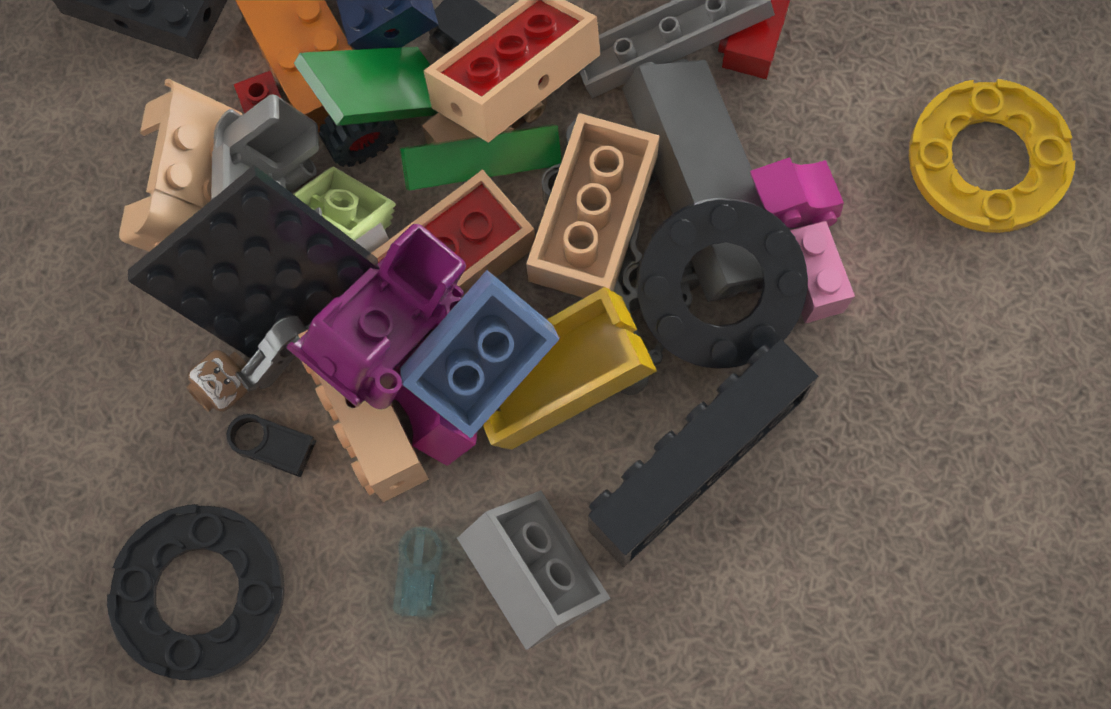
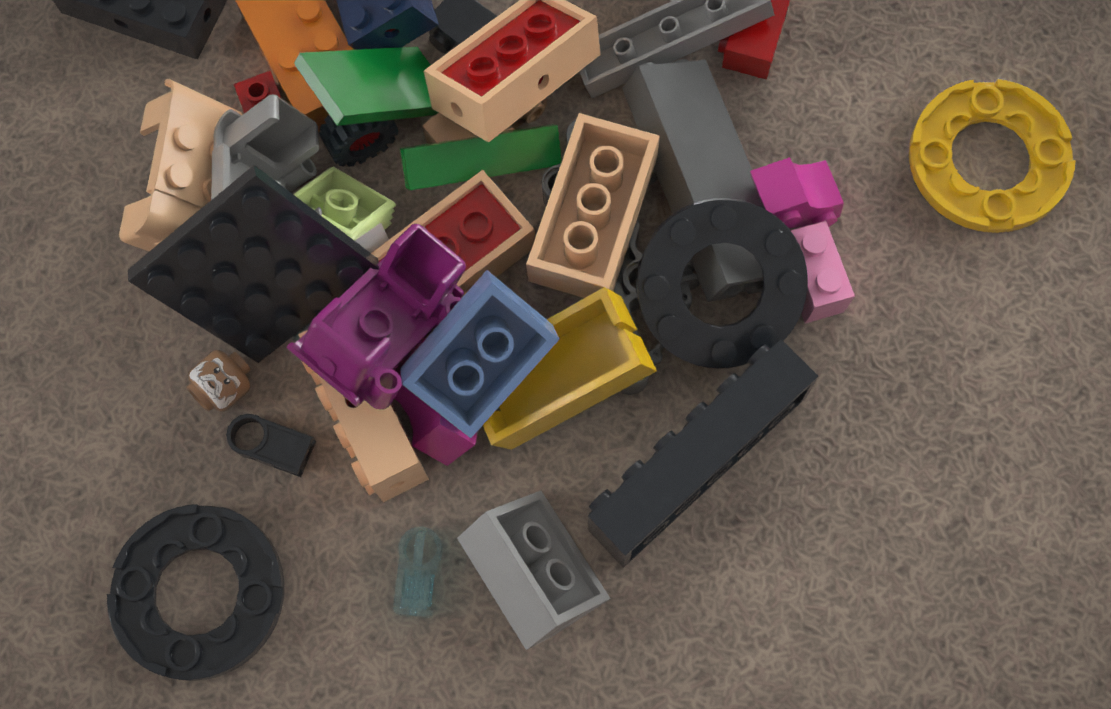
(272, 355): dark grey piece -> none

